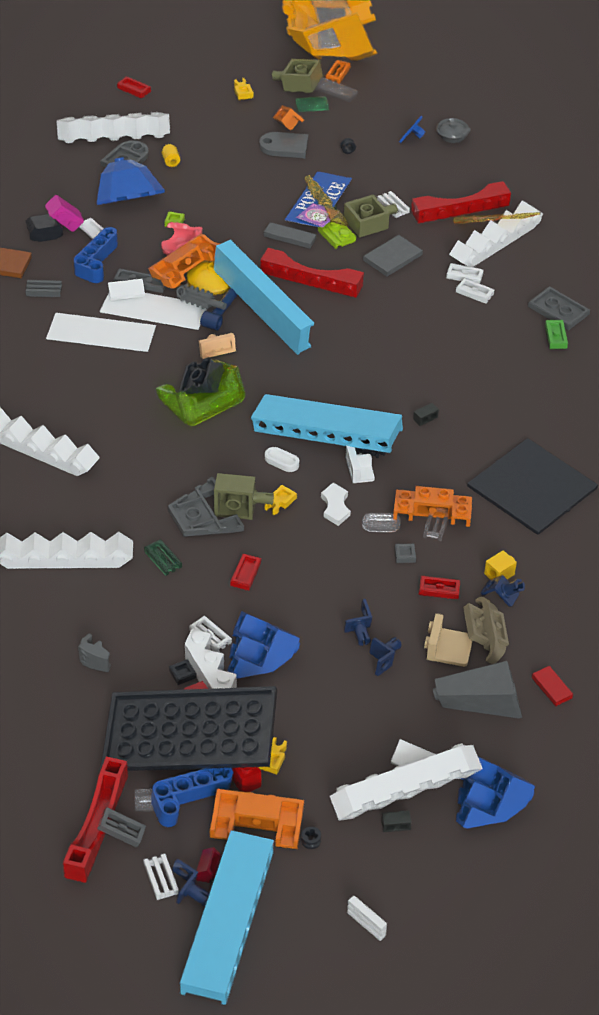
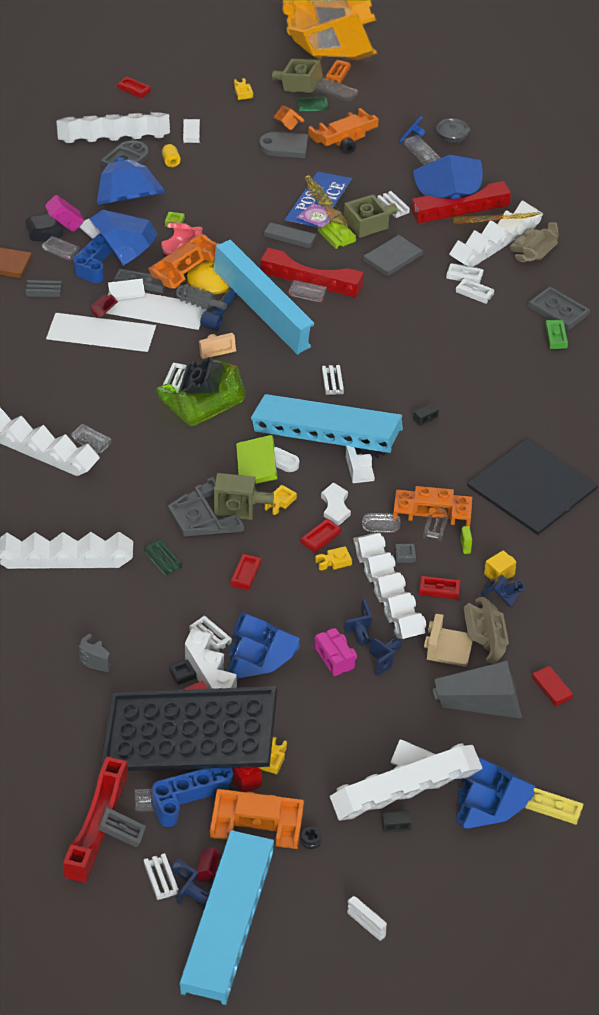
(61, 248): none -> clear tile
(87, 435): none -> clear tile
(103, 305): none -> dark red piece
(124, 234): none -> blue brick
(177, 376): none -> white tile
(191, 130): none -> white tile
(257, 459): none -> lime tile
(307, 291): none -> clear tile
(320, 535): none -> red tile
(331, 370): none -> white tile
(335, 652): none -> dark pink brick
(336, 558): none -> yellow plate
(350, 127): none -> orange bracket
(389, 586): none -> white brick
(421, 149): none -> clear tile
(449, 177): none -> blue brick
(466, 540): none -> lime tile
(535, 243): none -> dark tan plate
(555, 806): none -> light yellow tile

